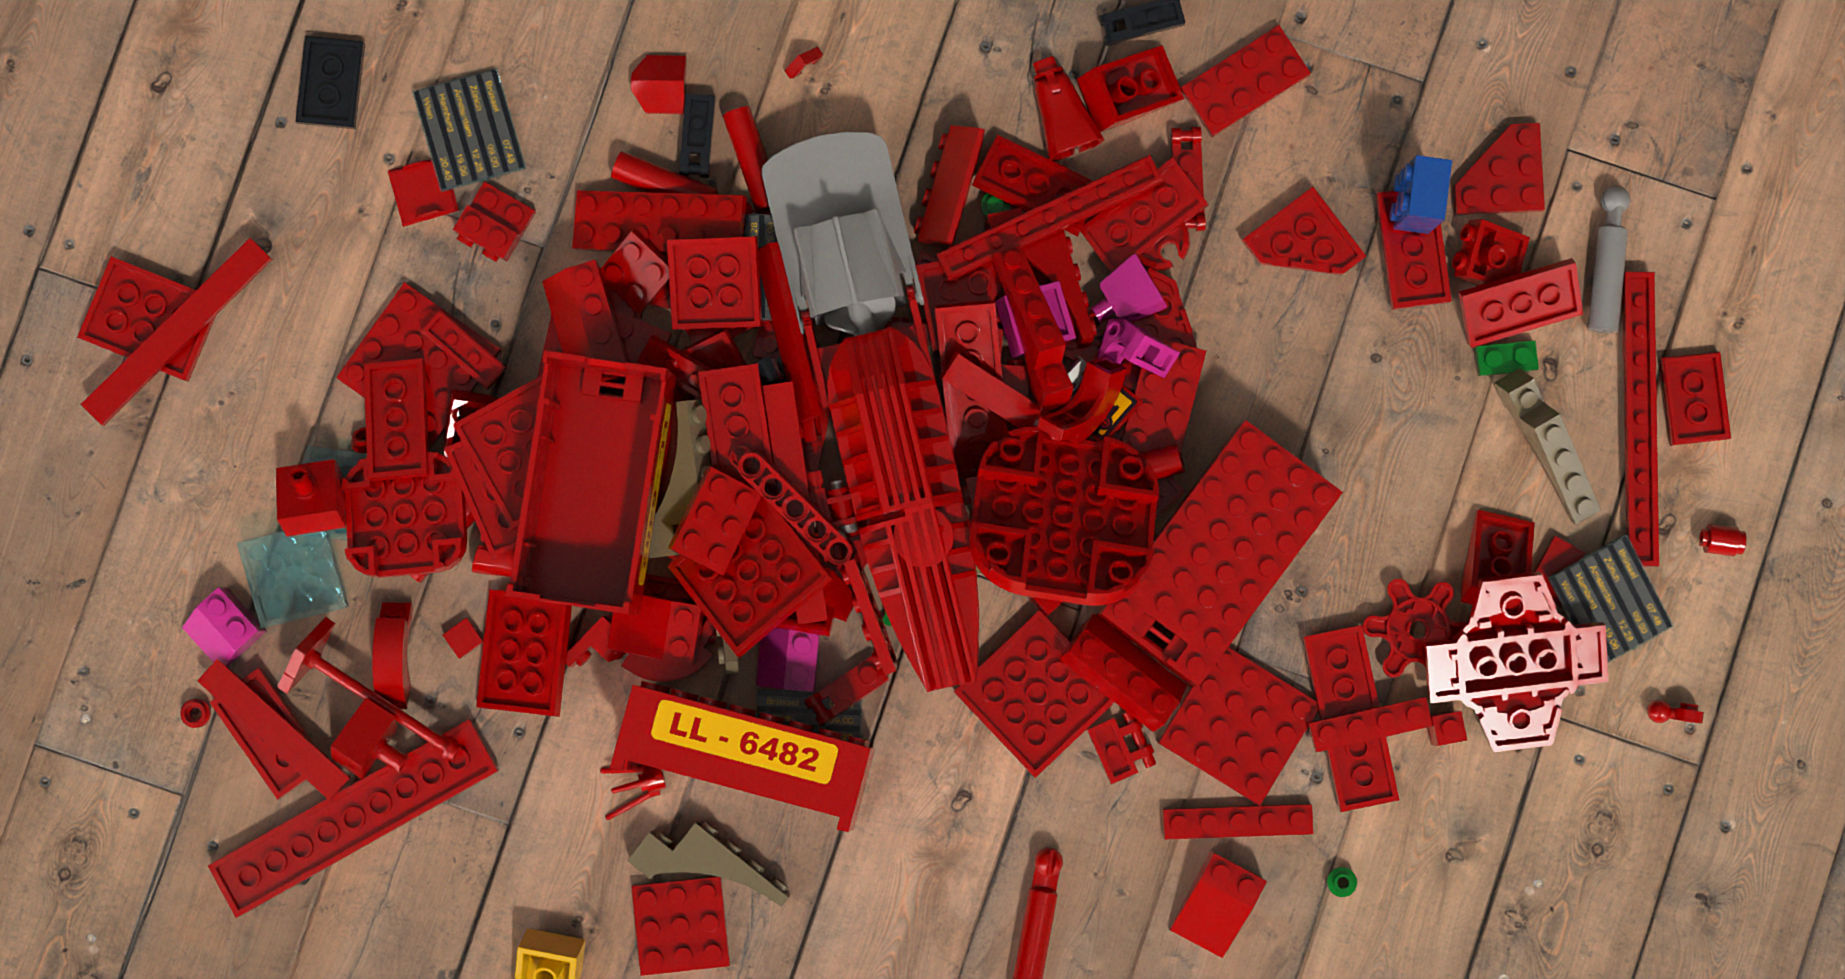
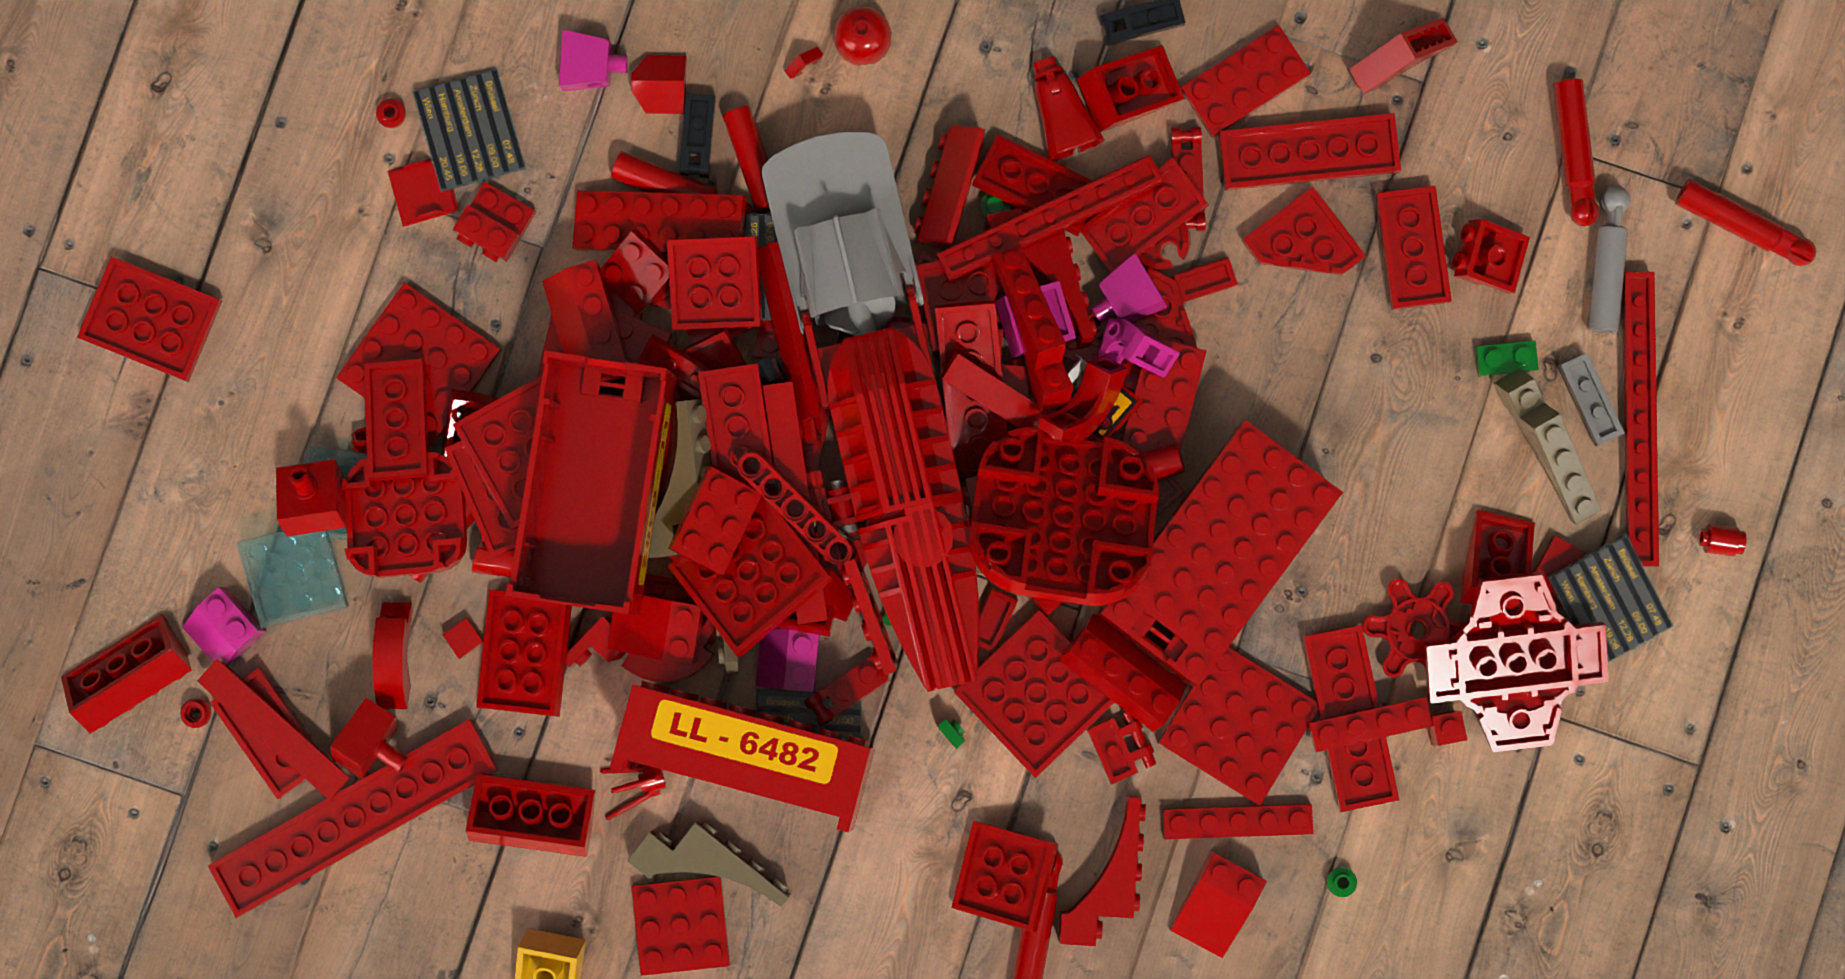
(125, 674): none -> red slope
(176, 332): red tile -> none
(308, 656): red tile -> none
(330, 82): black tile -> none
(397, 119): none -> red plate
(463, 349): red tile -> none
(531, 815): none -> red slope
(587, 62): none -> dark pink torso
(862, 35): none -> red cylinder
(952, 732): none -> green plate
(994, 618): none -> red tile
(1004, 876): none -> red plate
(1114, 889): none -> red arch
(1205, 280): none -> red tile
(1309, 151): none -> red plate
(1402, 54): none -> red arch
(1421, 194): blue brick -> none
(1505, 176): red plate -> none
(1521, 302): red plate -> none
(1576, 150): none -> red piece
(1591, 399): none -> light grey plate
(1660, 712): red plate -> none
(1695, 398): red tile -> none
(1745, 223): none -> red piece

